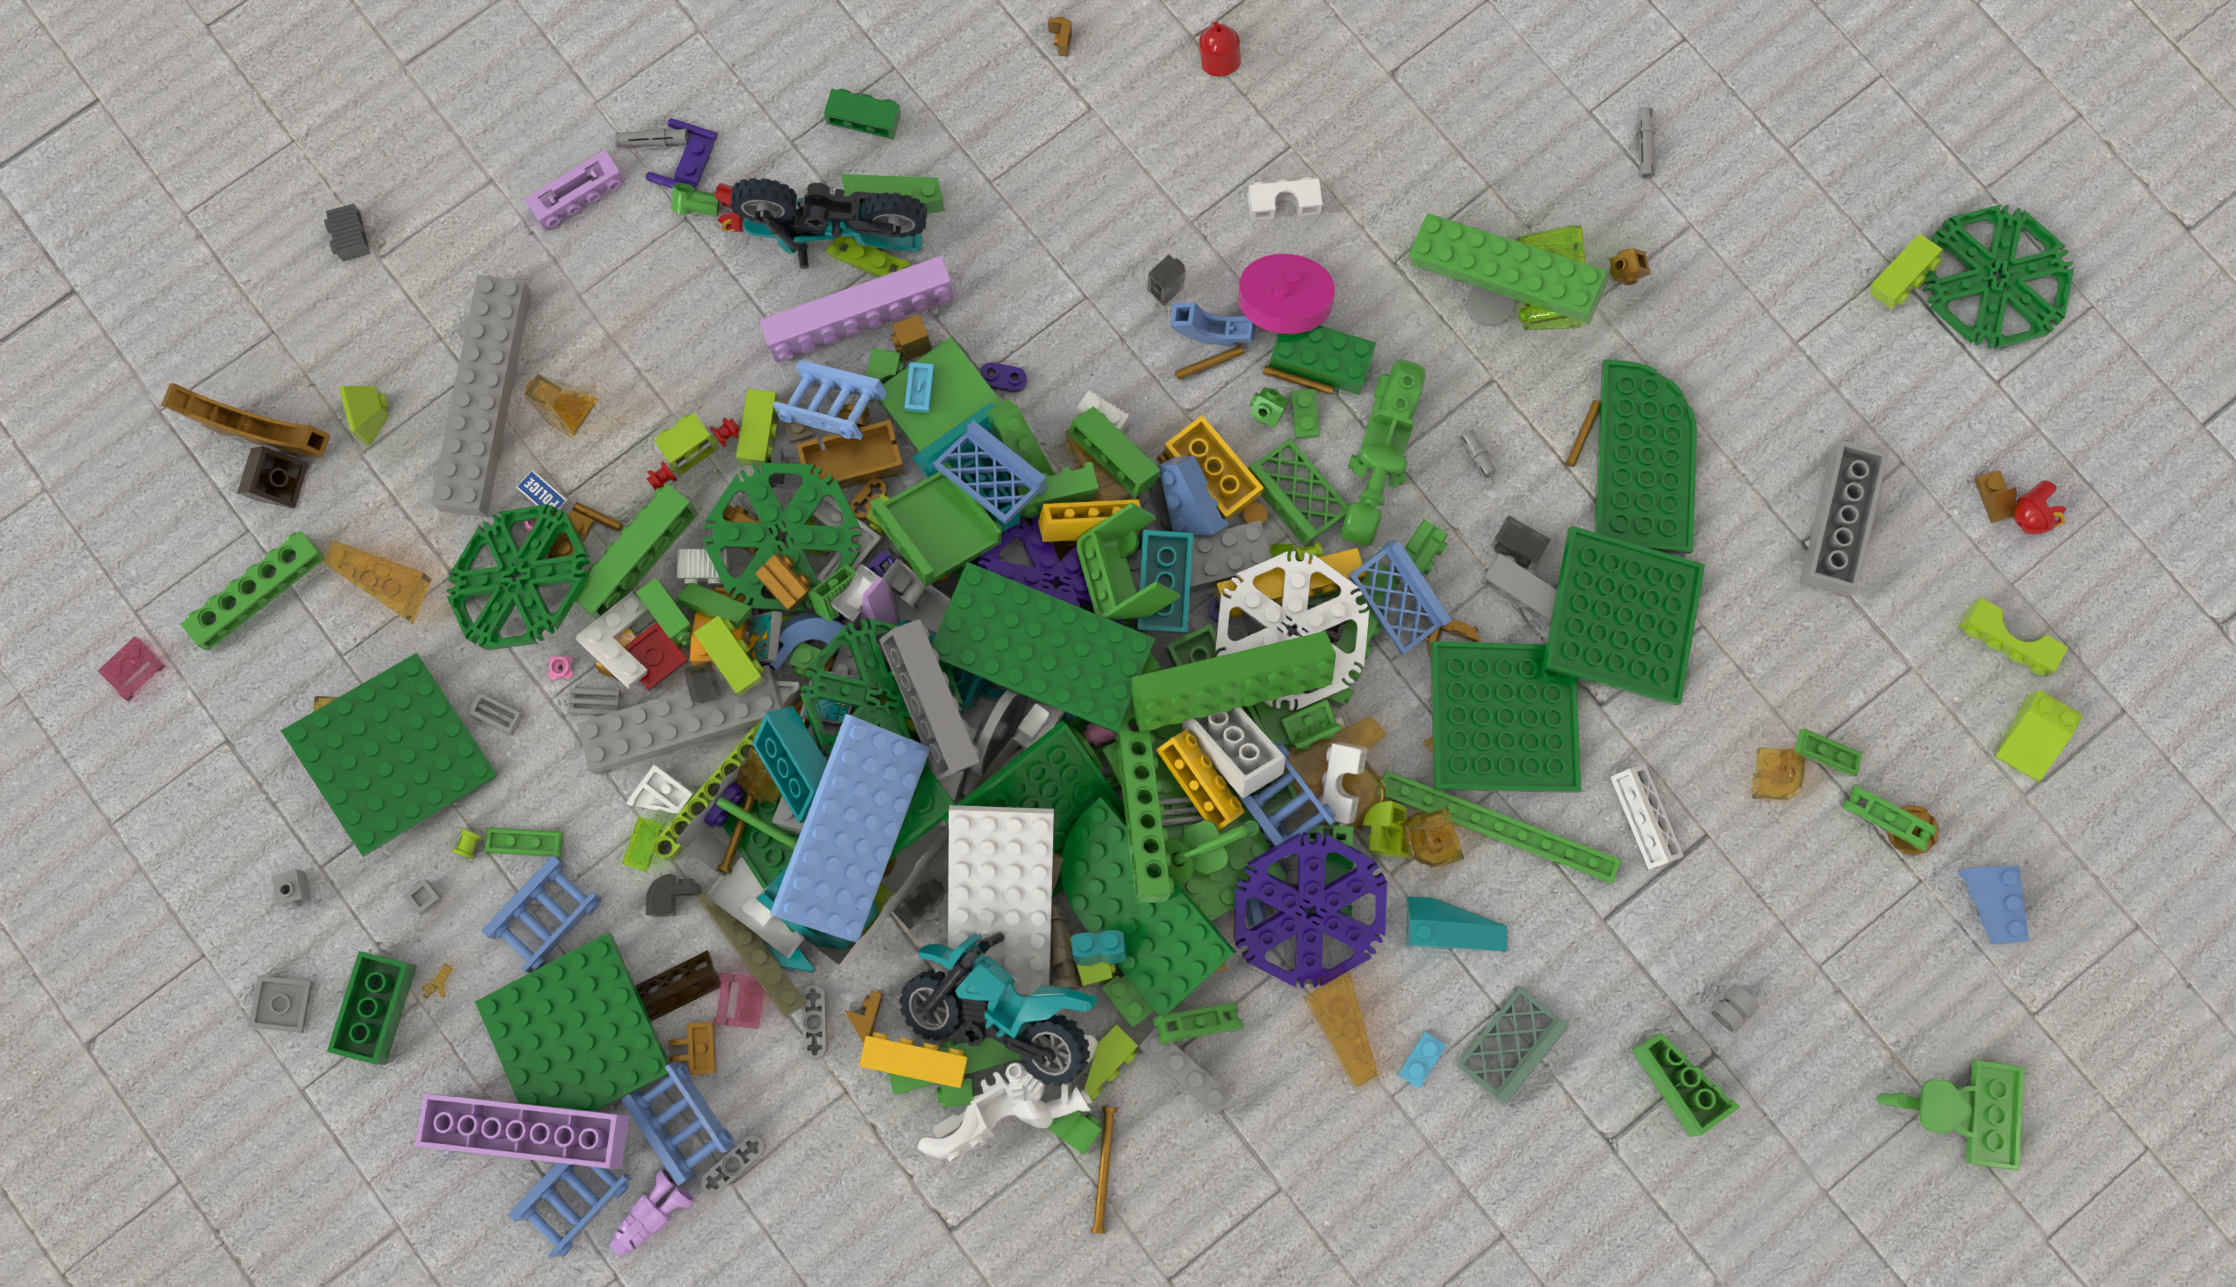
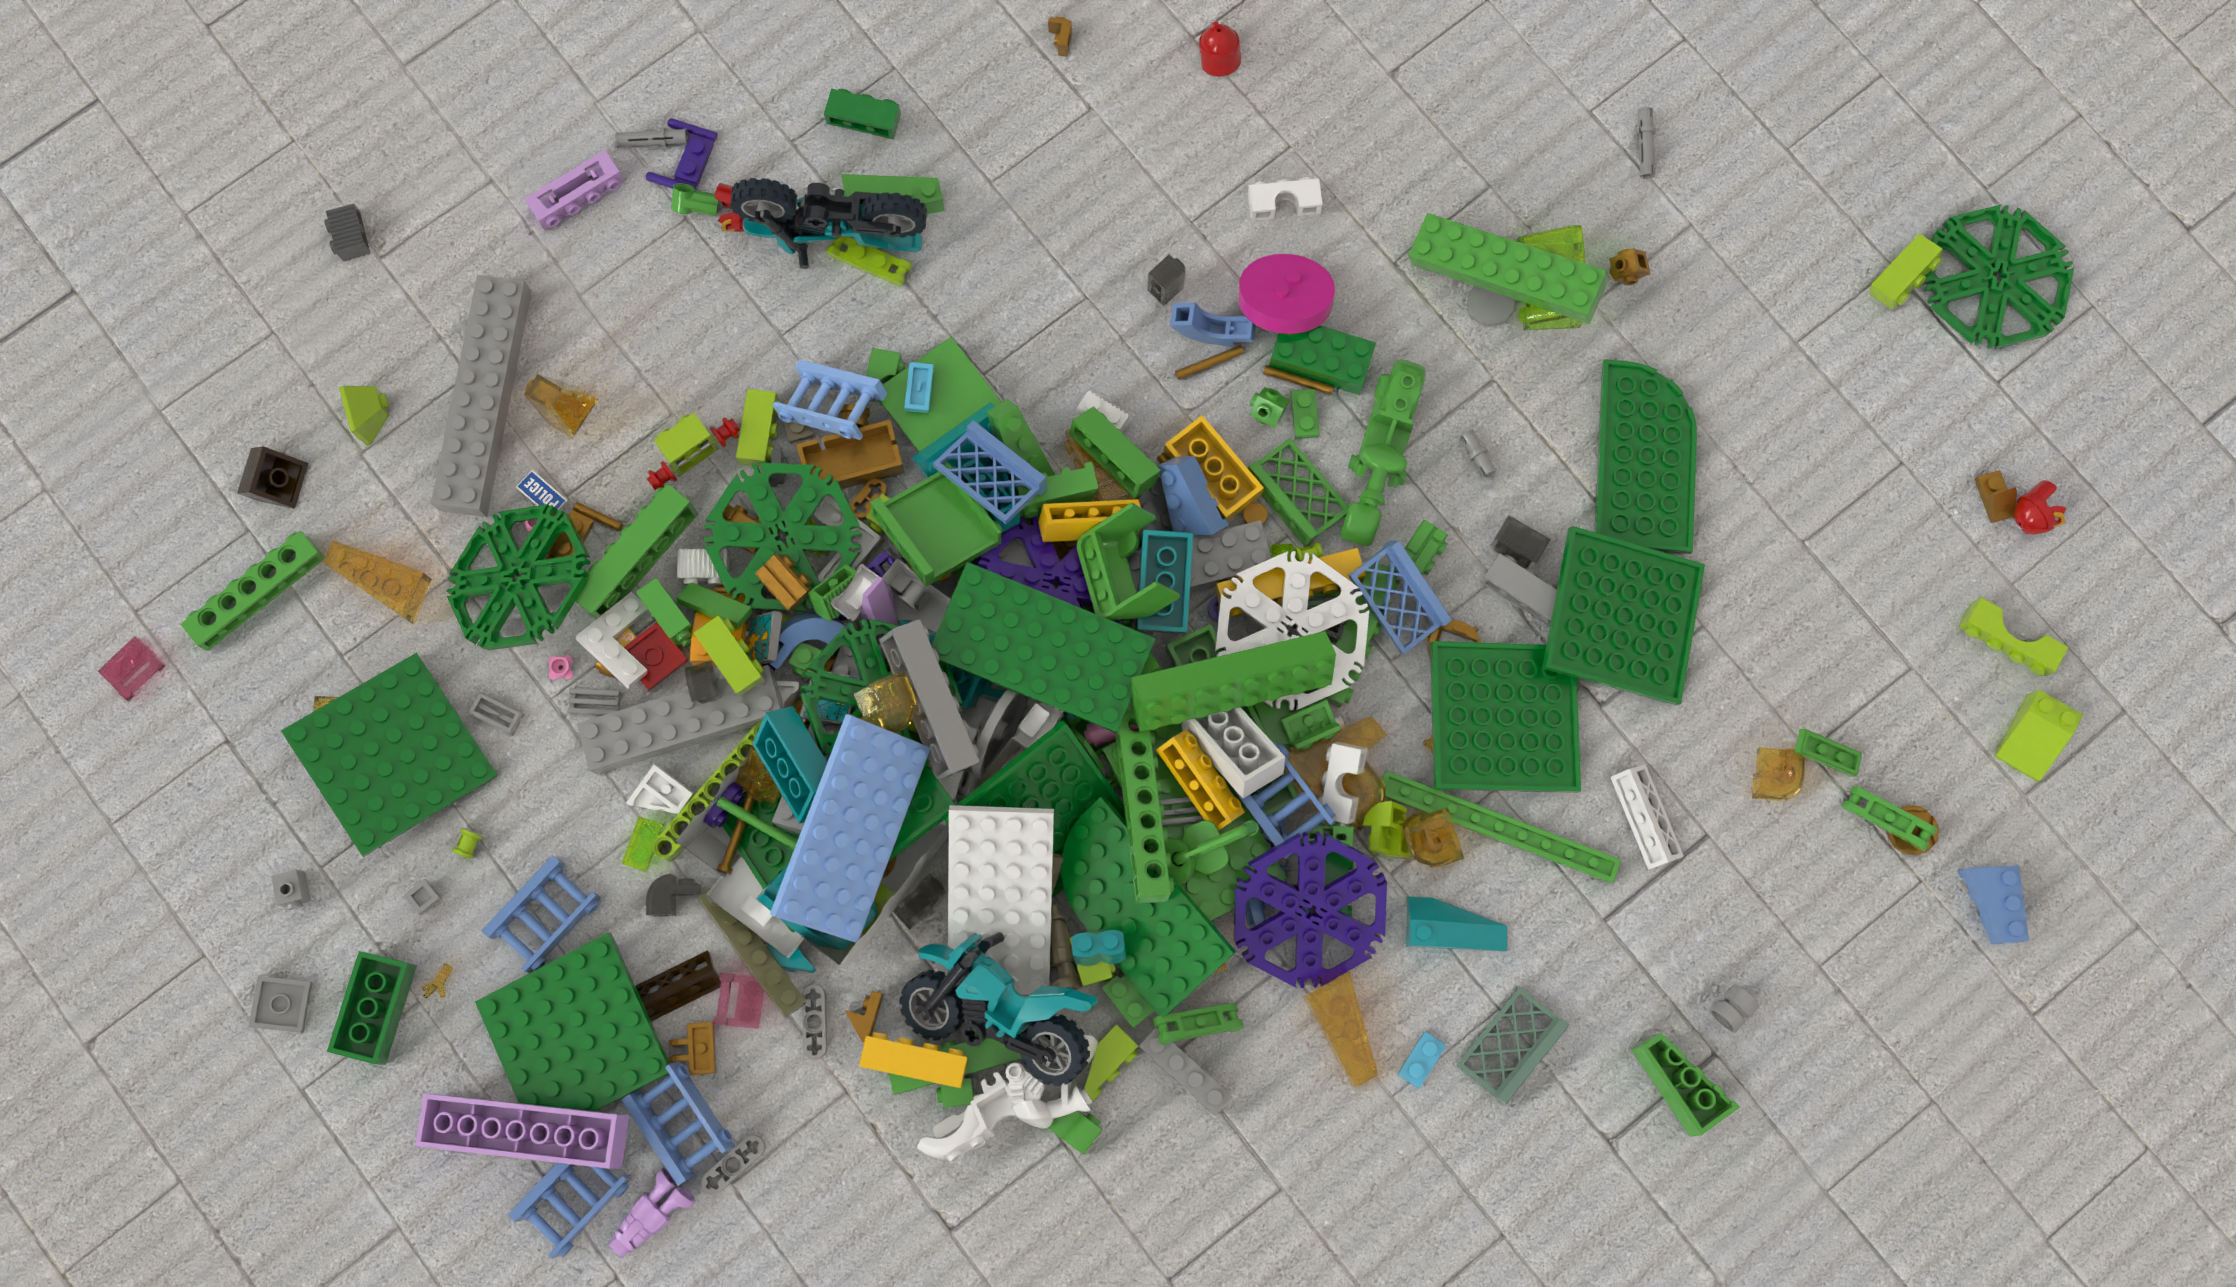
(231, 421): pearl gold arch -> none
(523, 842): bright green tile -> none
(857, 309): lavender brick -> none
(888, 702): none -> clear yellow brick
(911, 338): pearl gold brick -> none
(1001, 379): dark purple plate -> none
(1104, 1165): pearl gold bar -> none
(1583, 433): pearl gold bar -> none
(1844, 518): light grey brick -> none
(1983, 1112): bright green plate -> none

